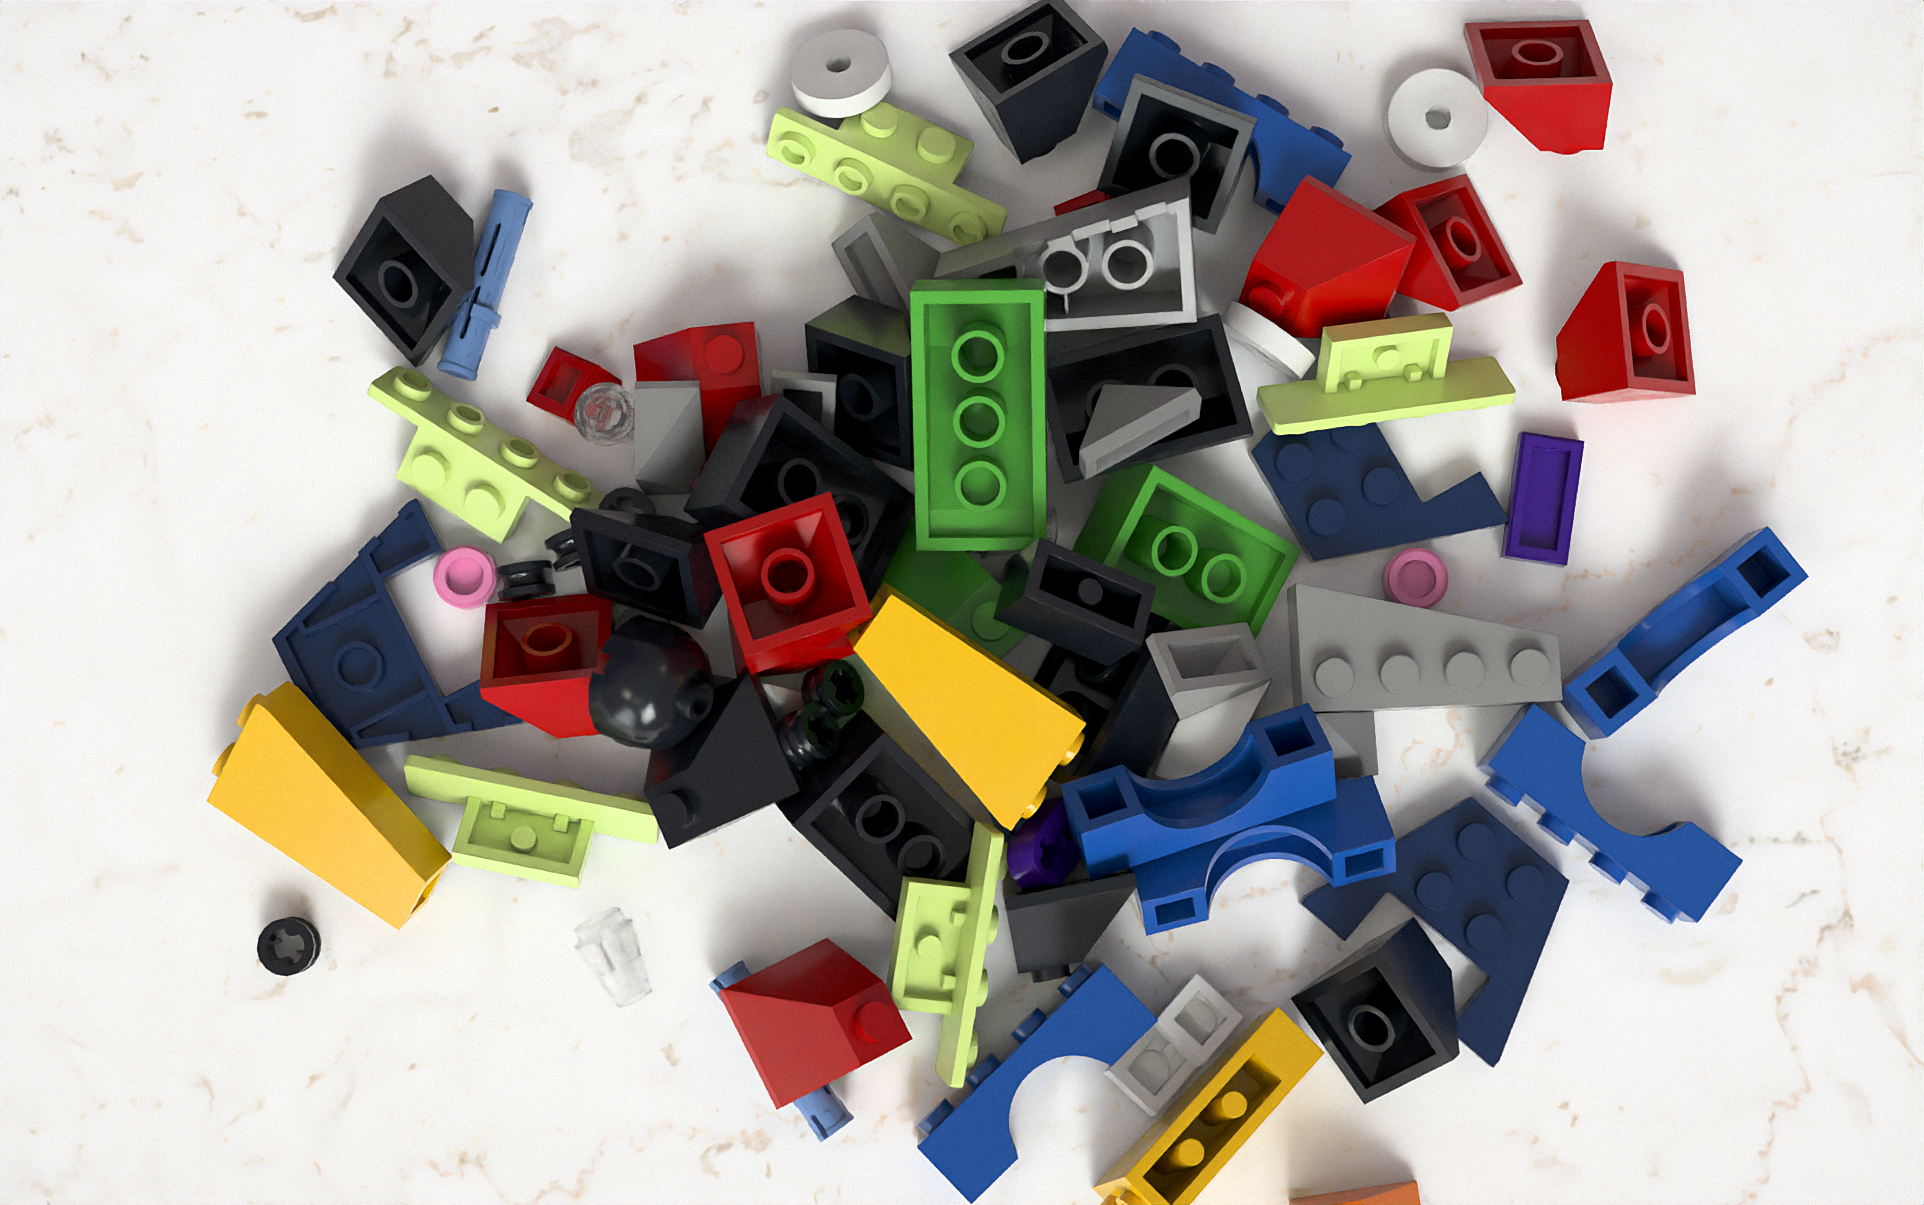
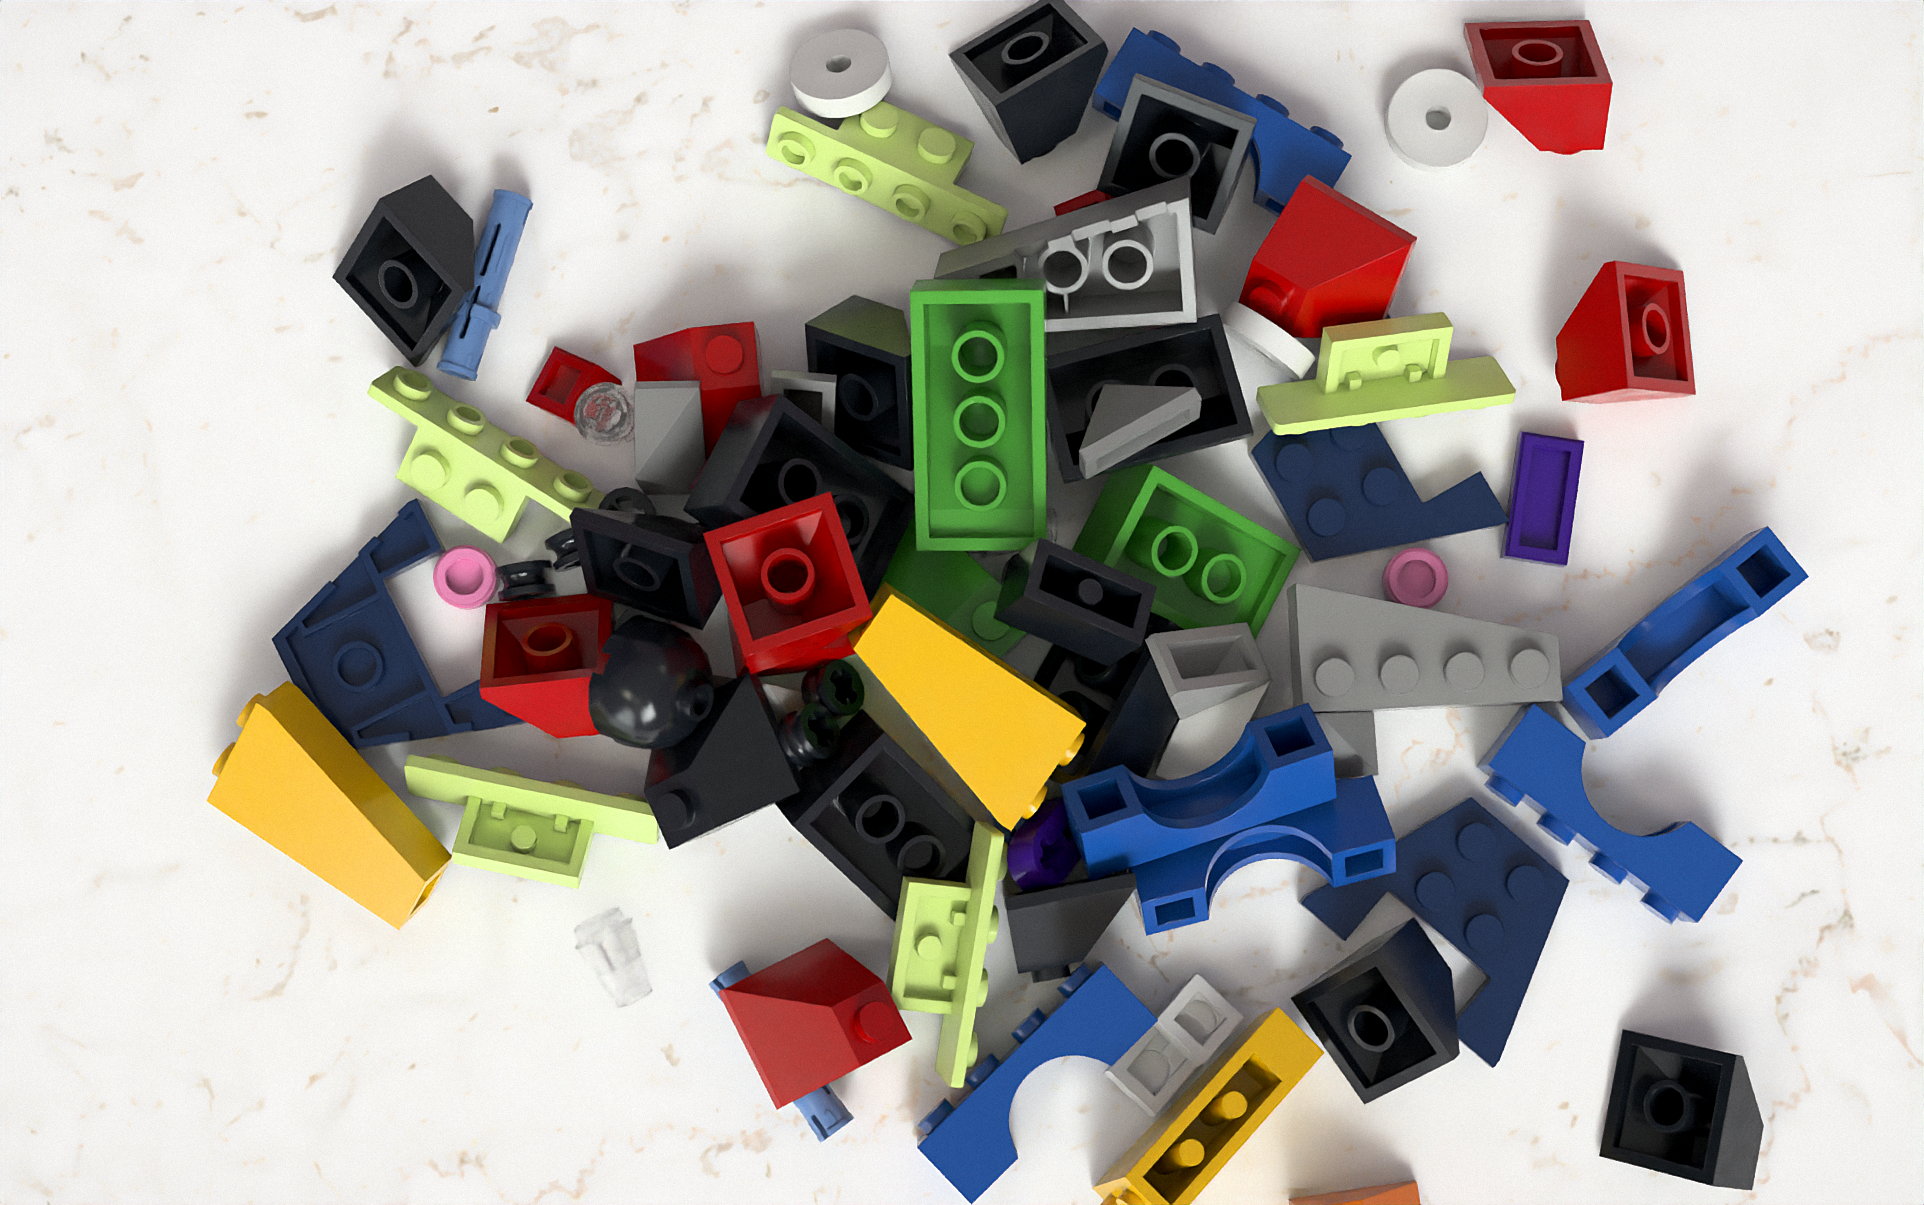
(285, 965): black bush -> none
(885, 261): light grey slope -> none
(1457, 246): red slope -> none
(1683, 1112): none -> black slope

